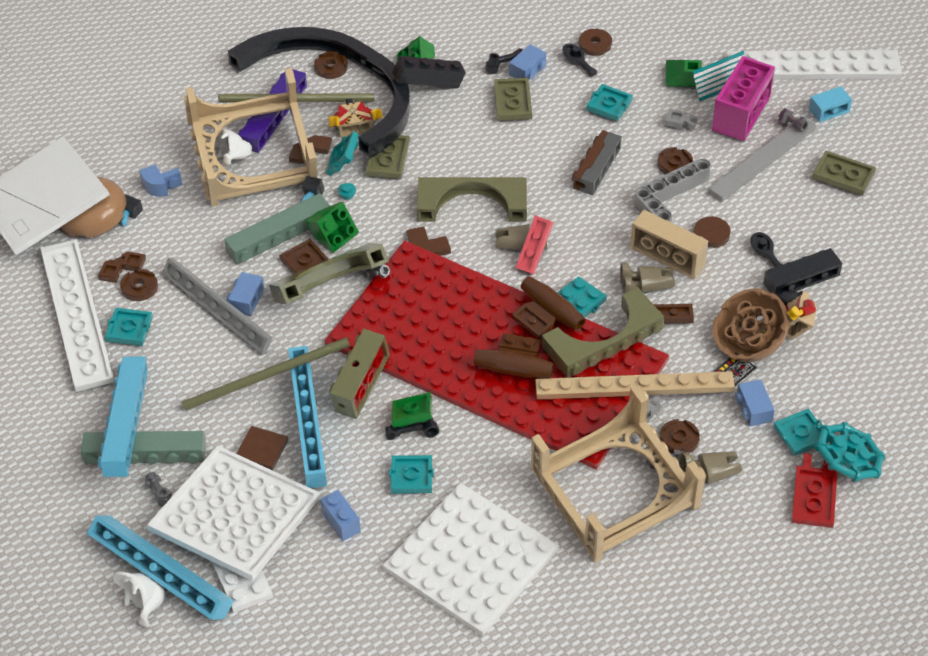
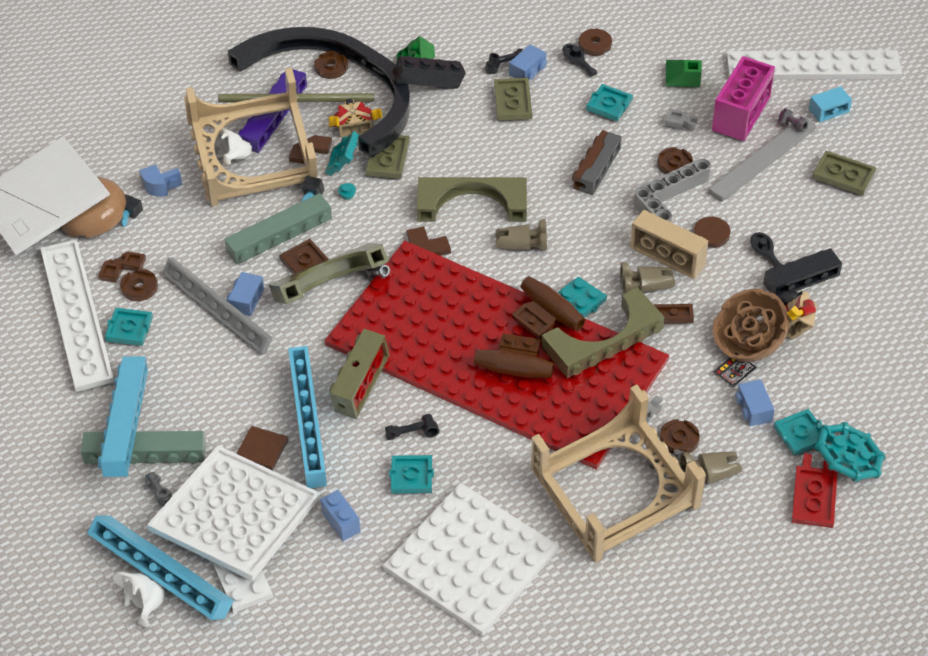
(265, 374): olive piece -> none
(332, 226): green slope -> none
(412, 410): green plate -> none
(534, 244): coral plate -> none
(620, 385): tan plate -> none
(712, 78): sticker -> none

